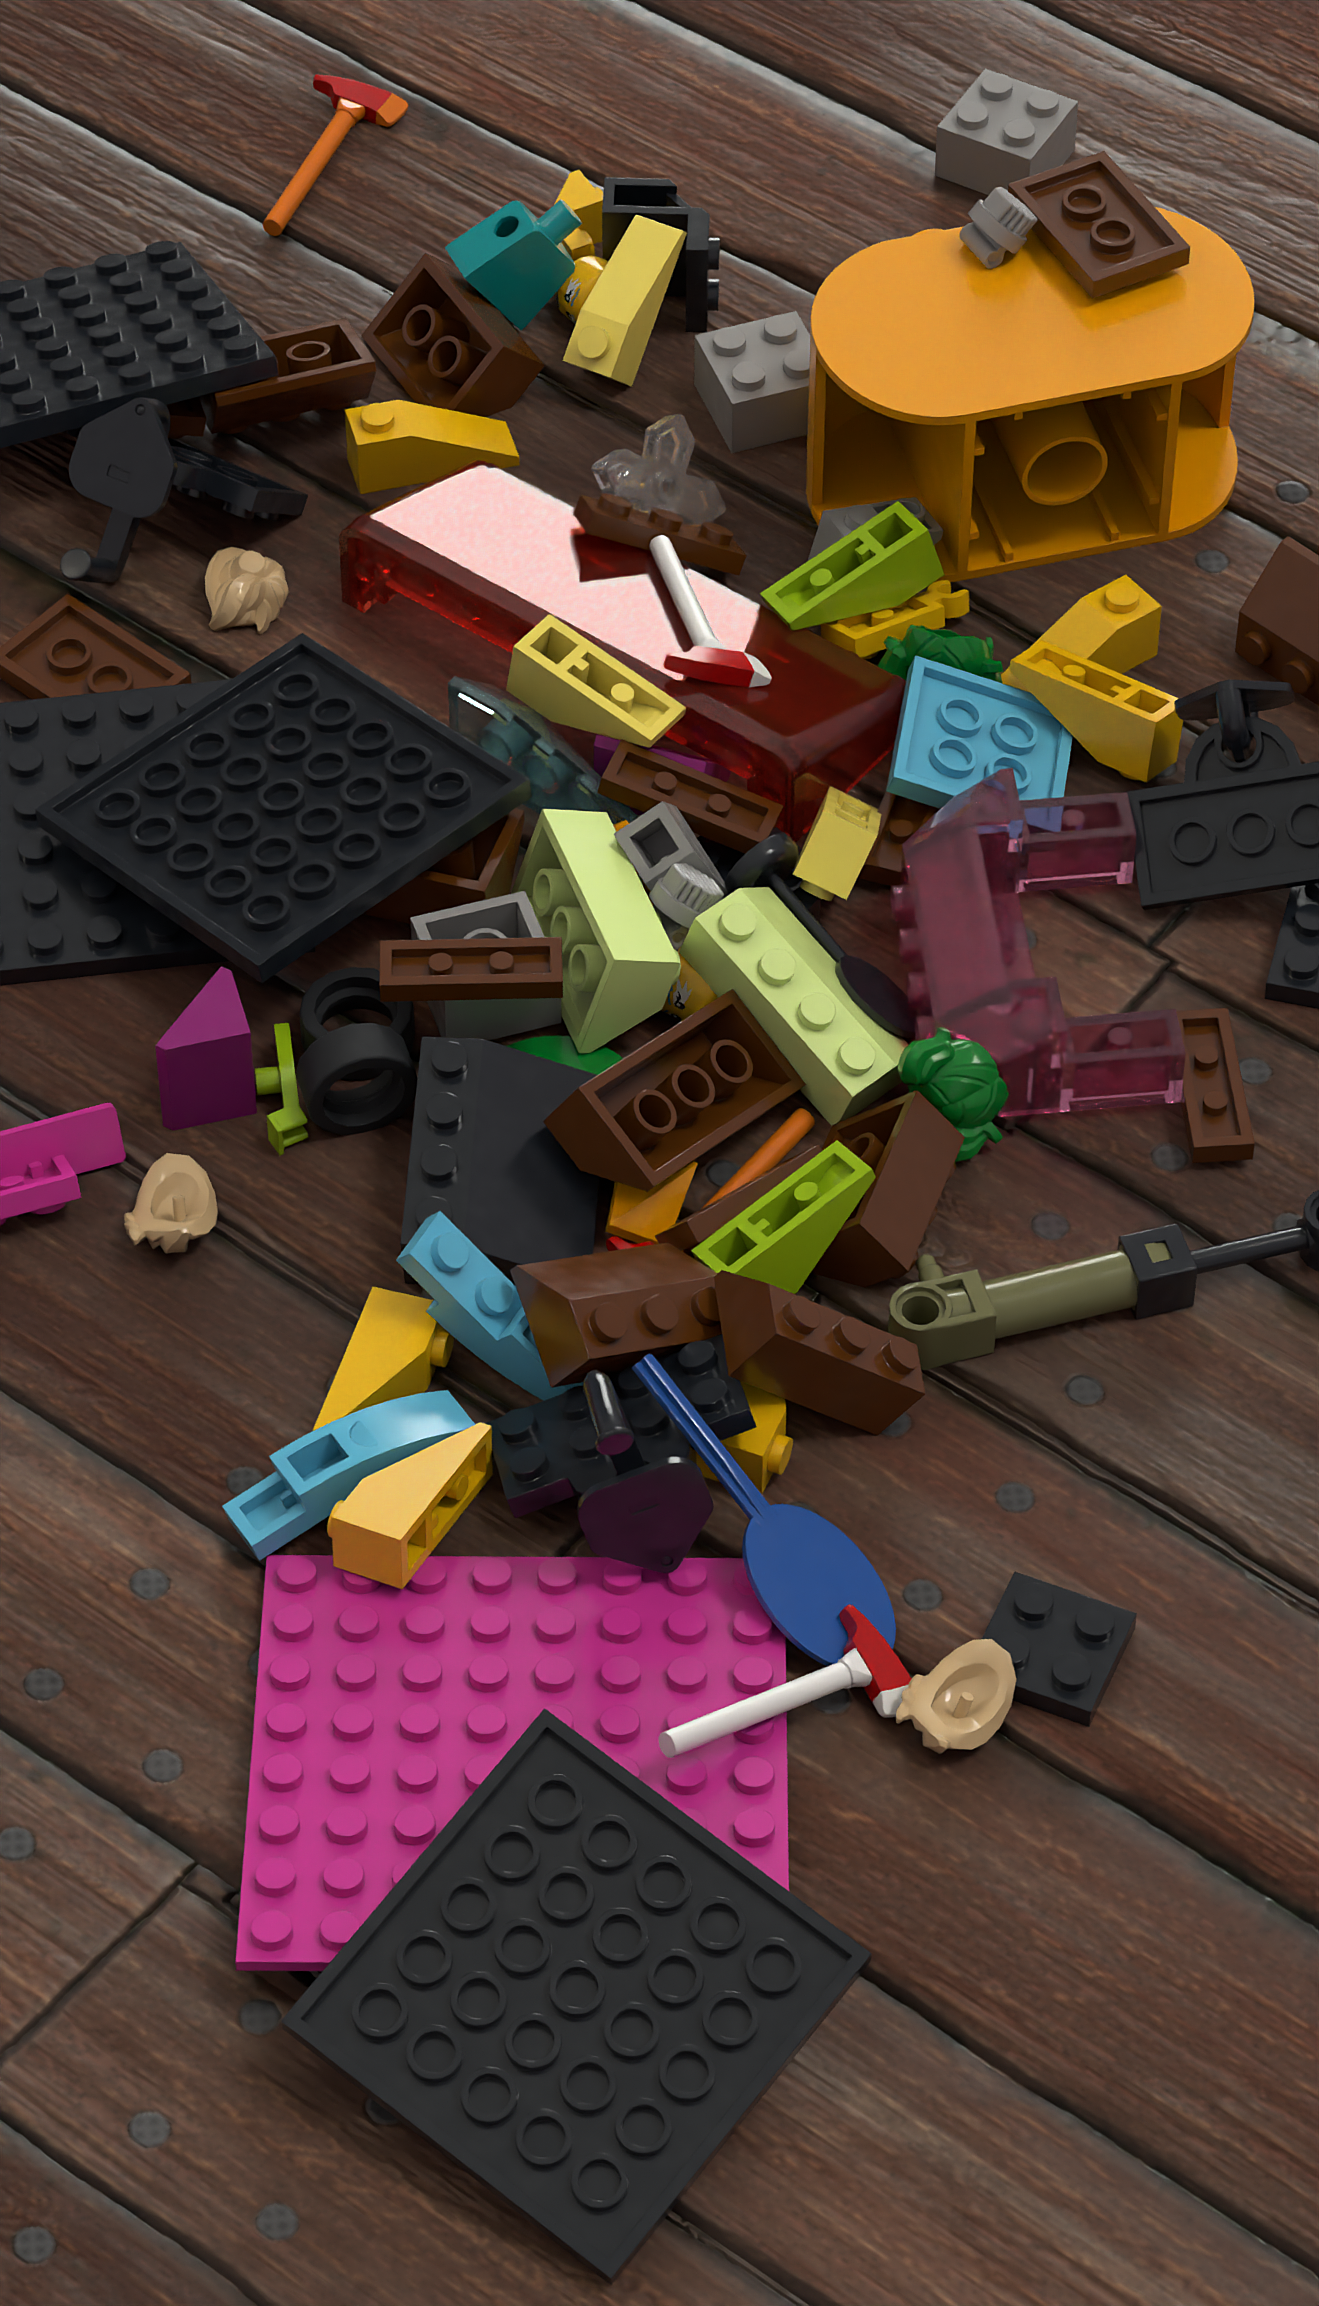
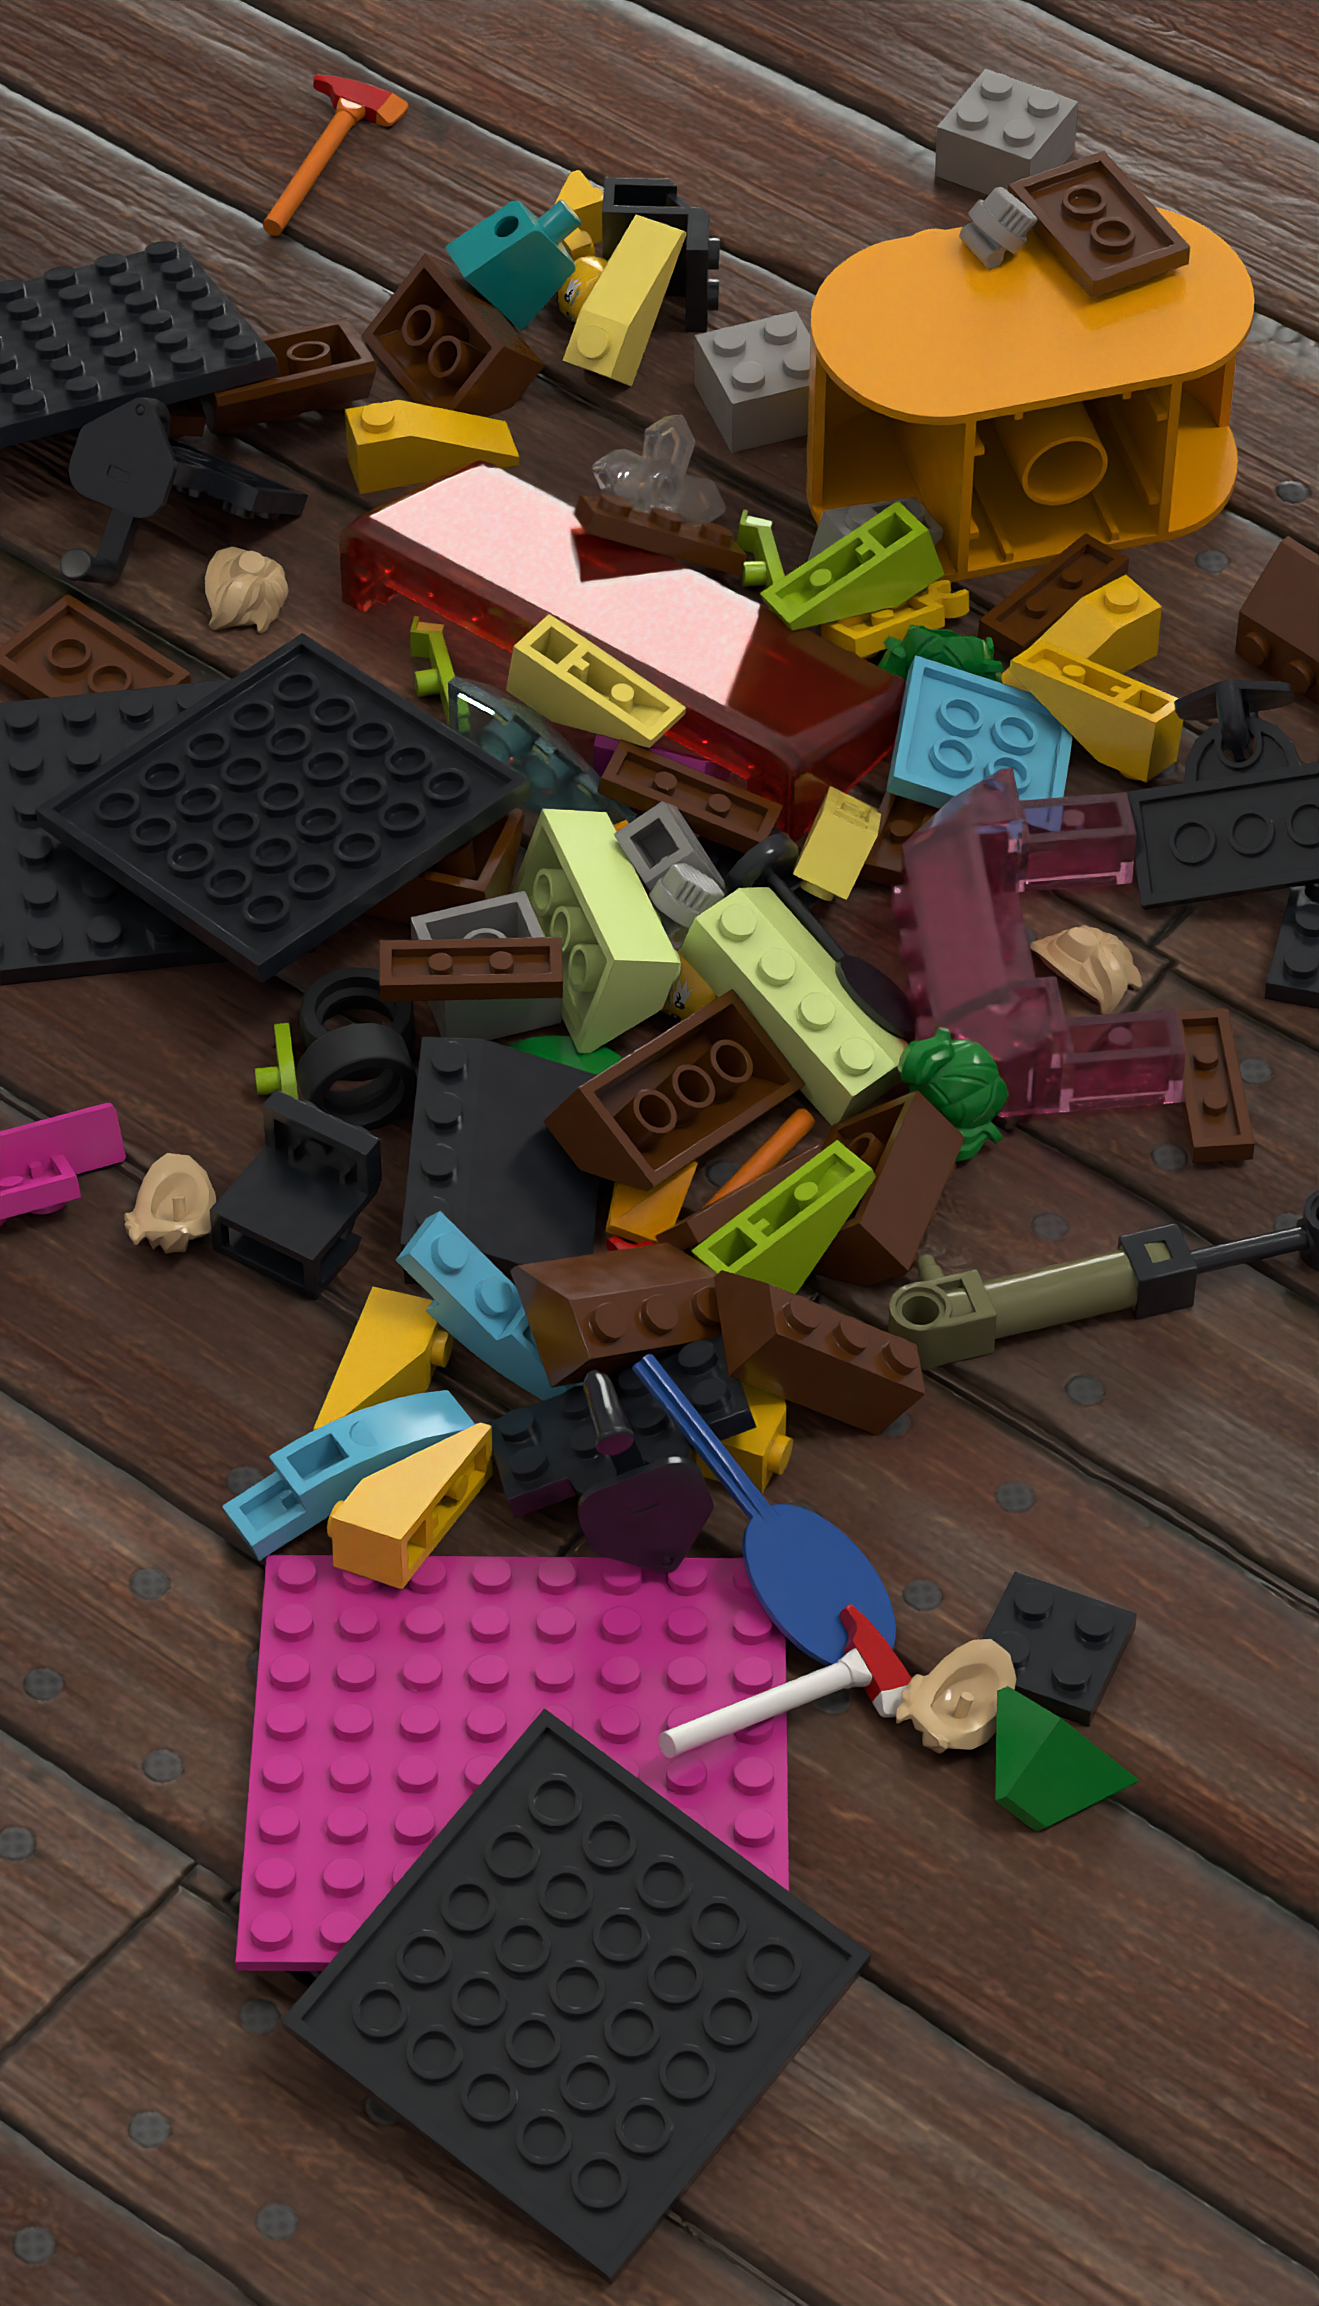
(207, 1059): magenta slope -> none
(299, 1197): none -> black piece
(429, 643): none -> lime piece
(708, 657): piece -> none
(757, 537): none -> lime piece
(1047, 1765): none -> green slope
(1050, 593): none -> reddish brown plate
(1091, 962): none -> tan hat

